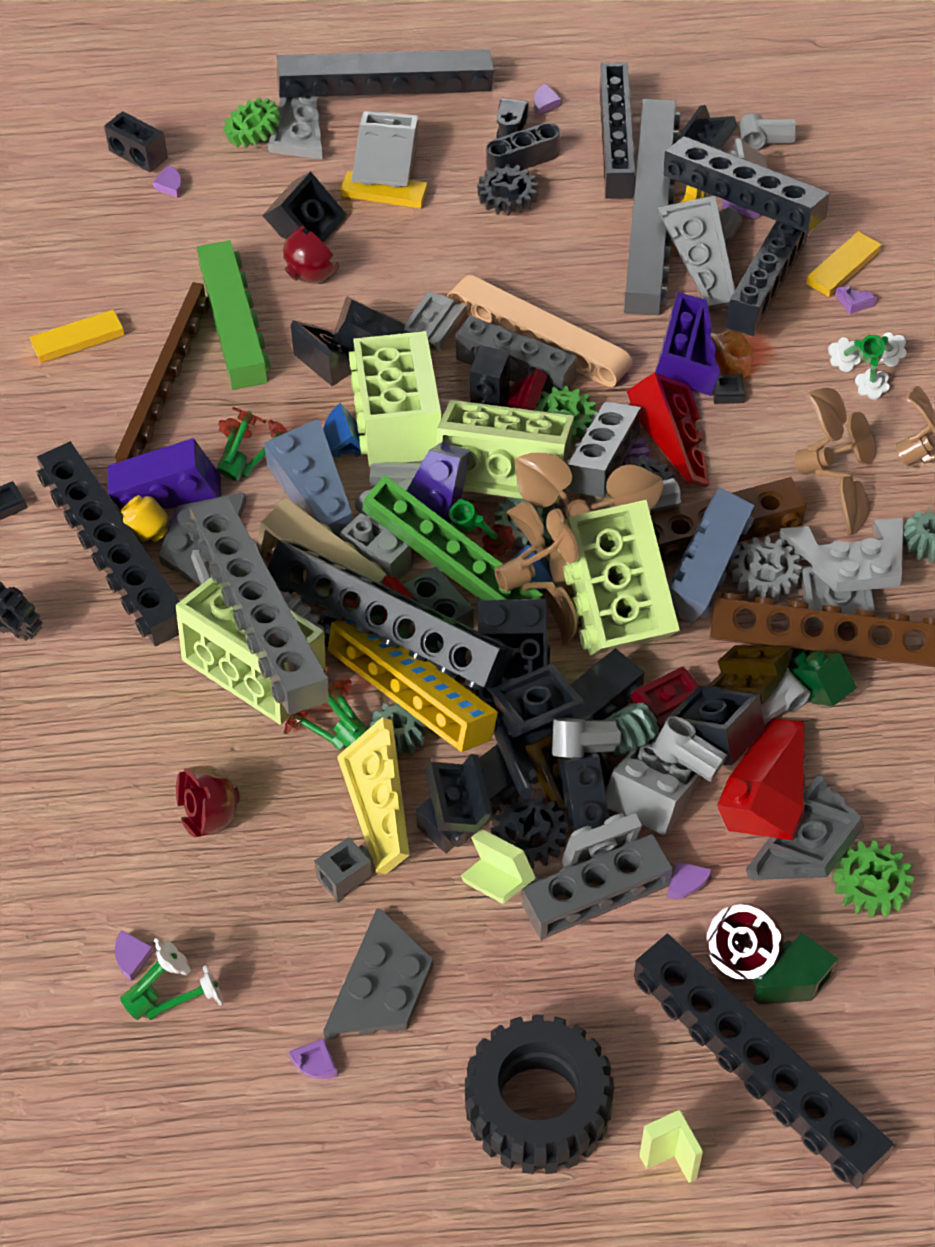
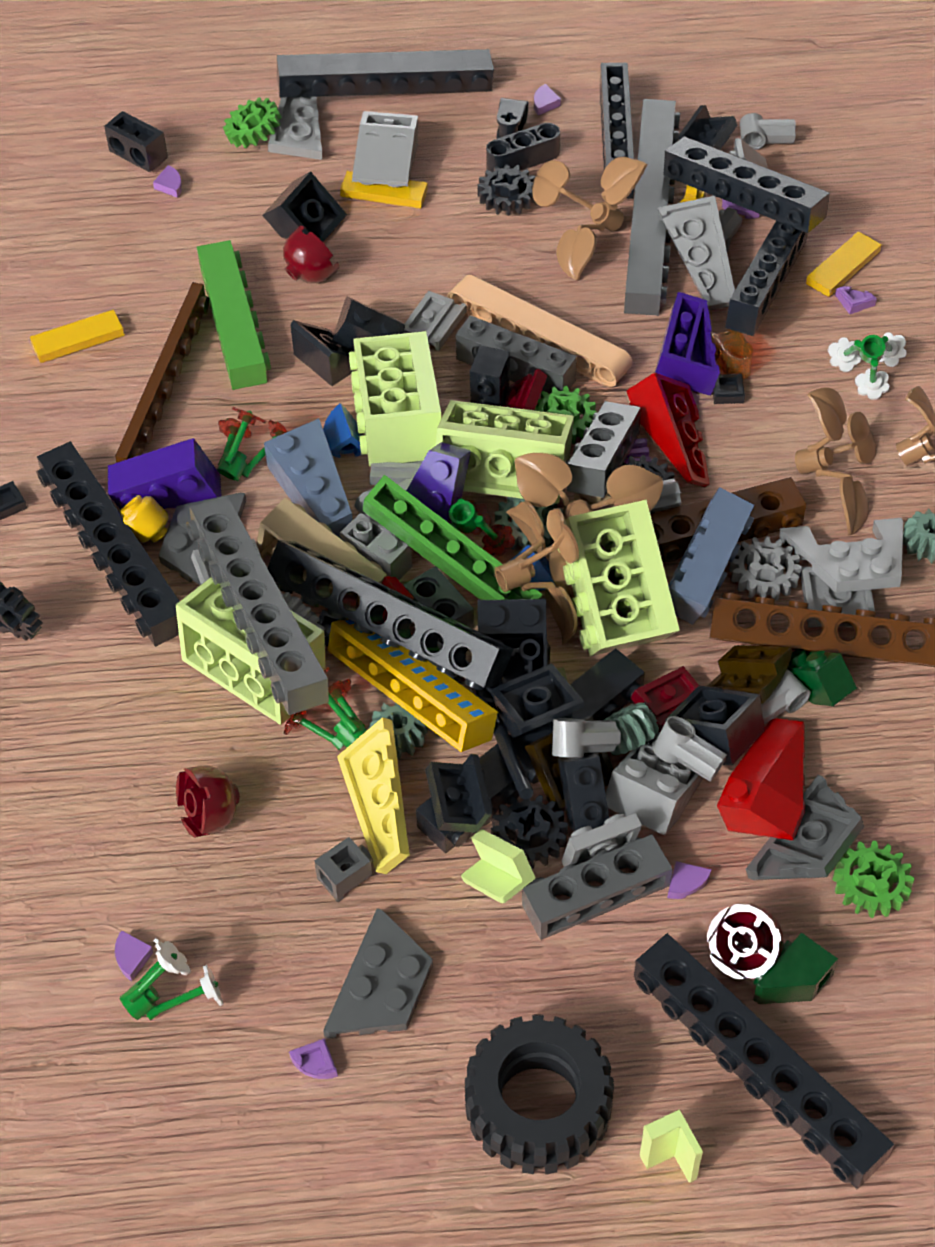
(618, 181): none -> medium nougat plant

